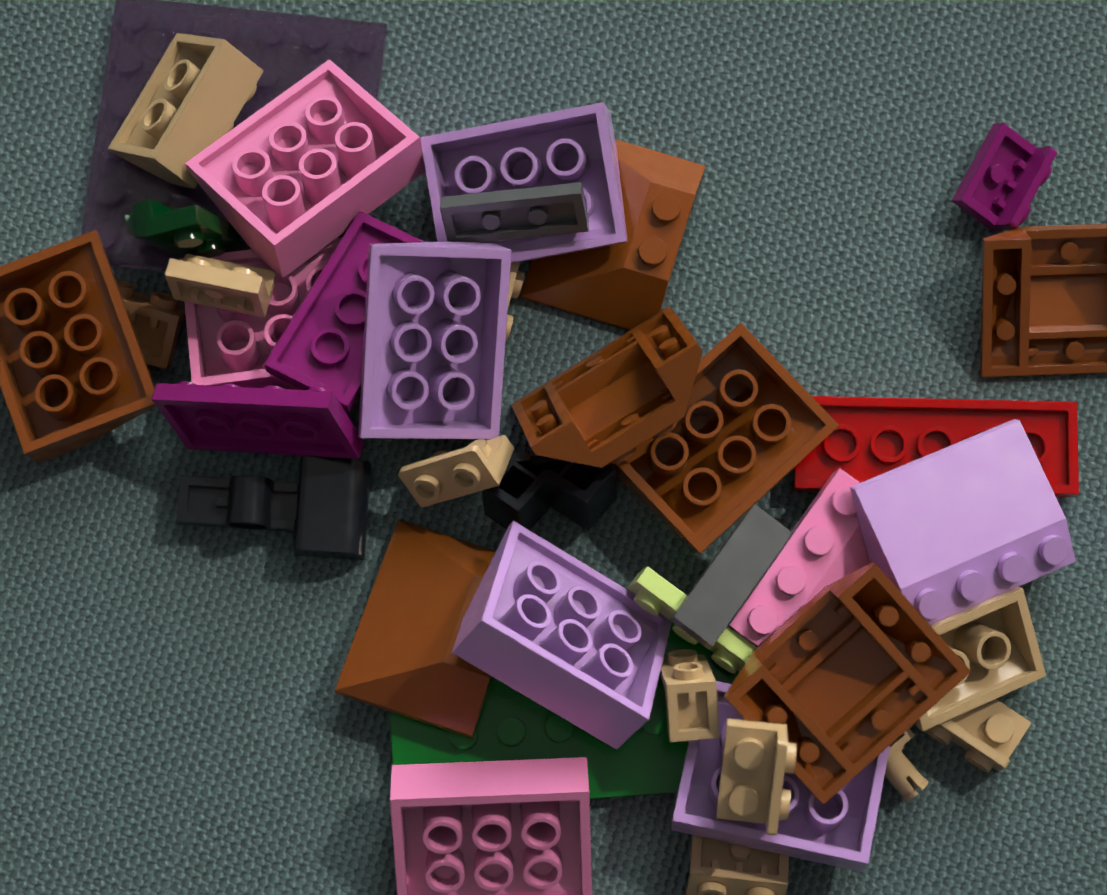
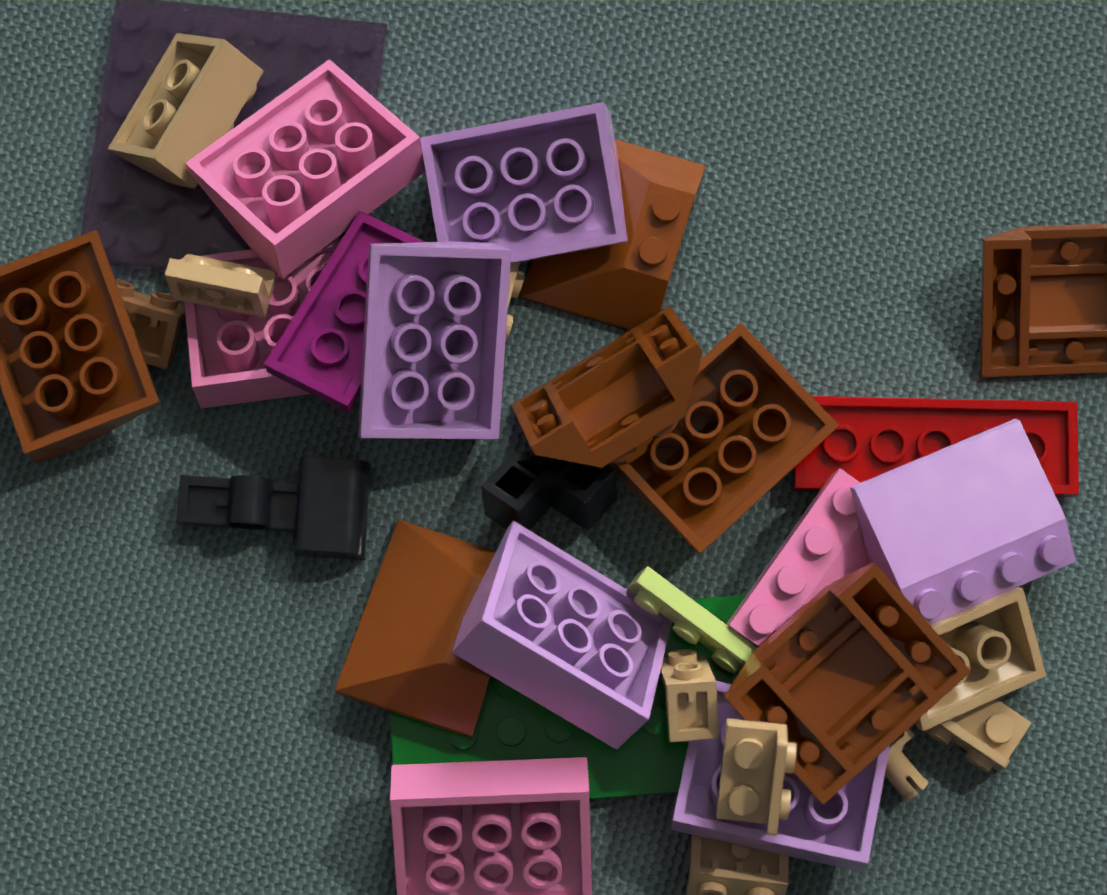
(181, 230): dark green slope -> none
(258, 419): magenta plate -> none
(458, 471): tan bracket -> none
(515, 213): dark grey plate -> none
(731, 576): dark grey tile -> none
(1004, 179): magenta bracket -> none

